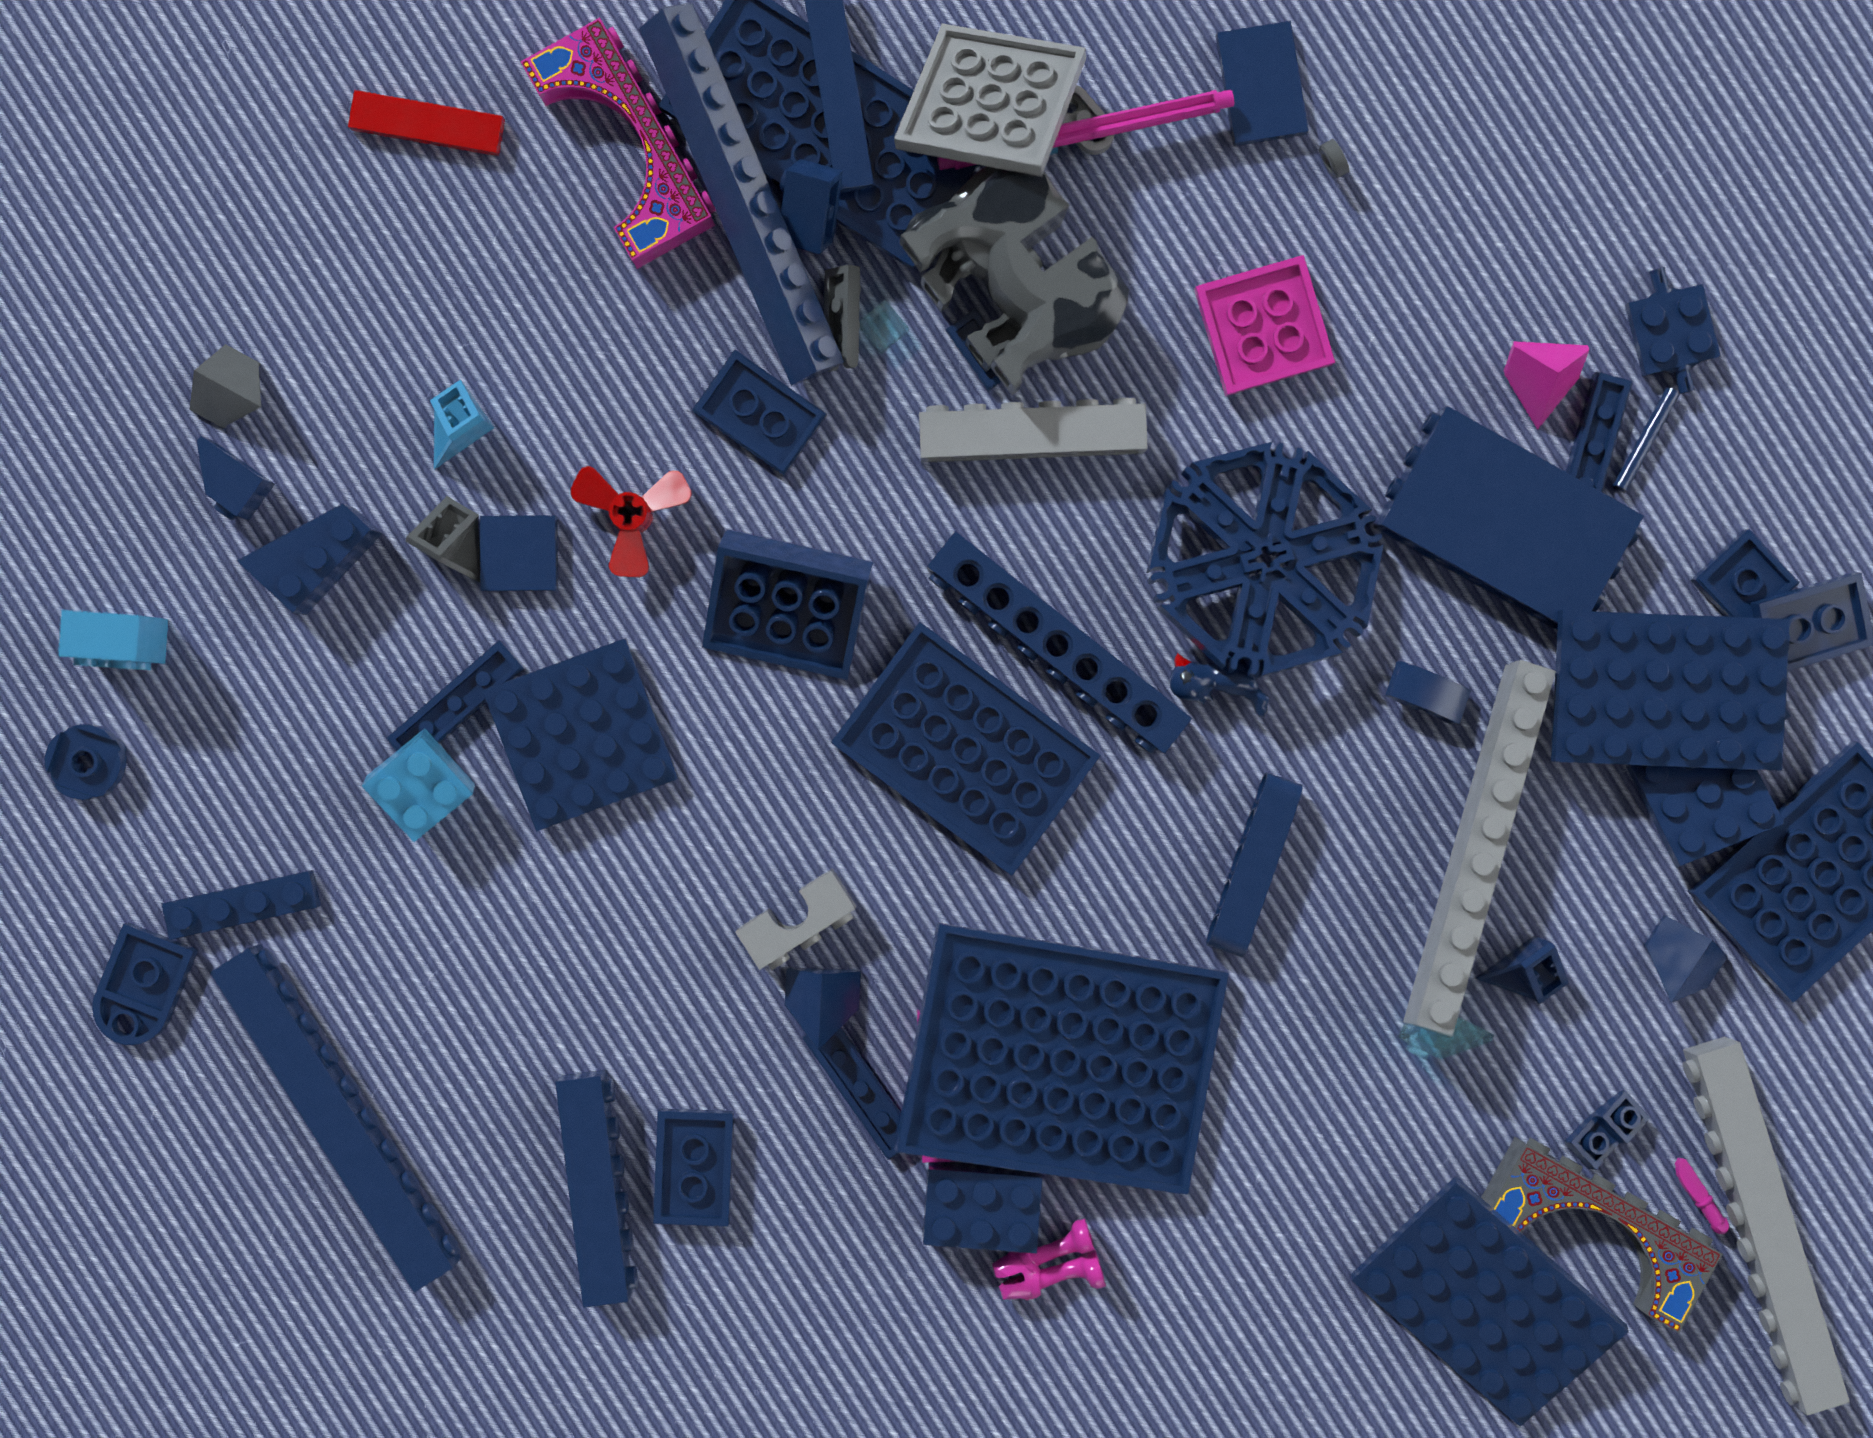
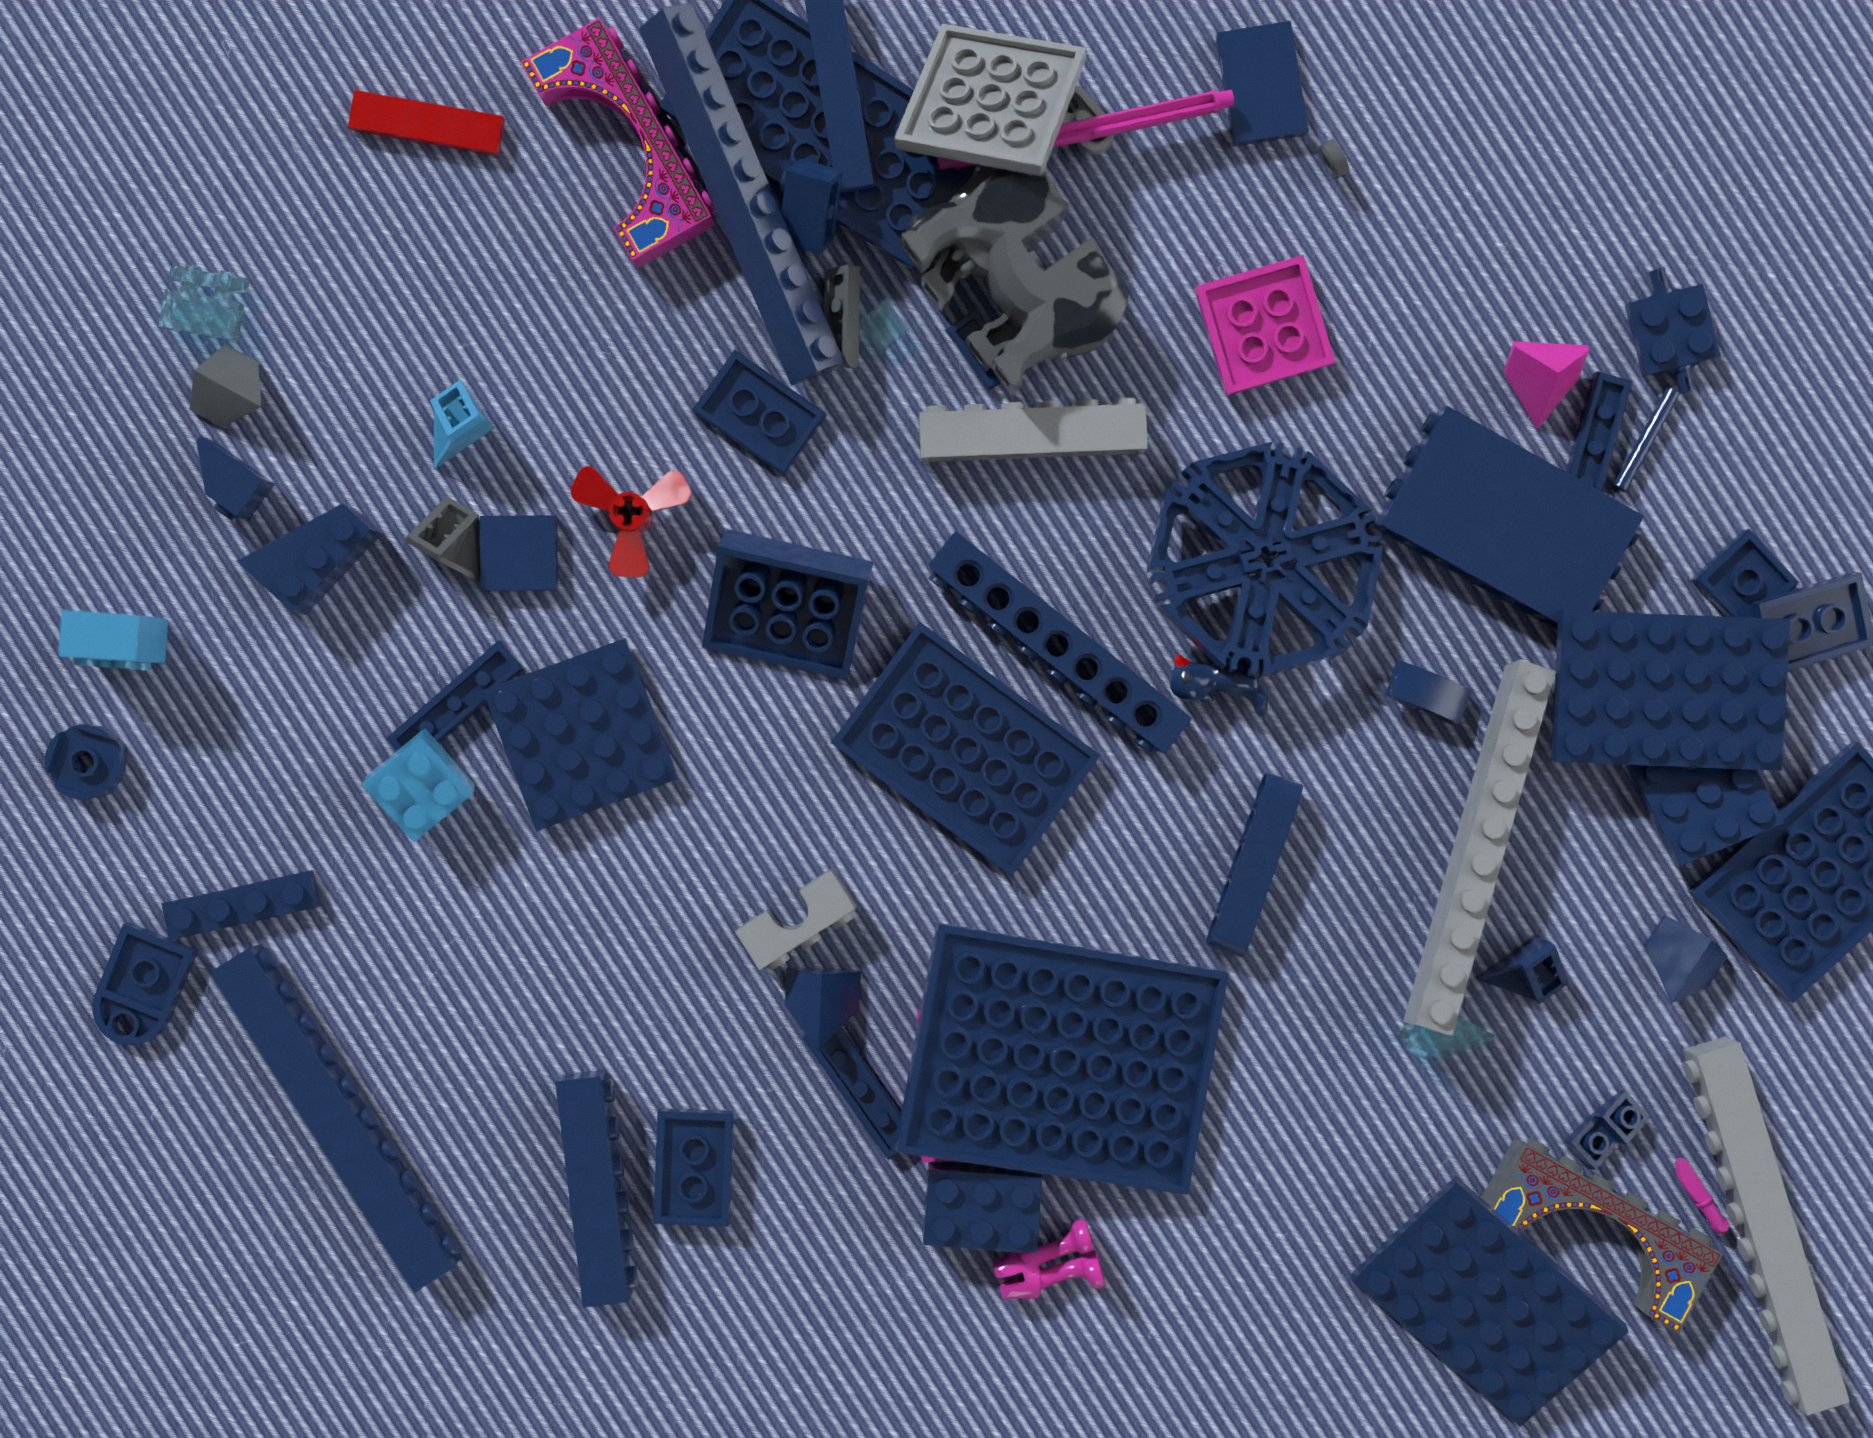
(201, 314): none -> clear light blue plate

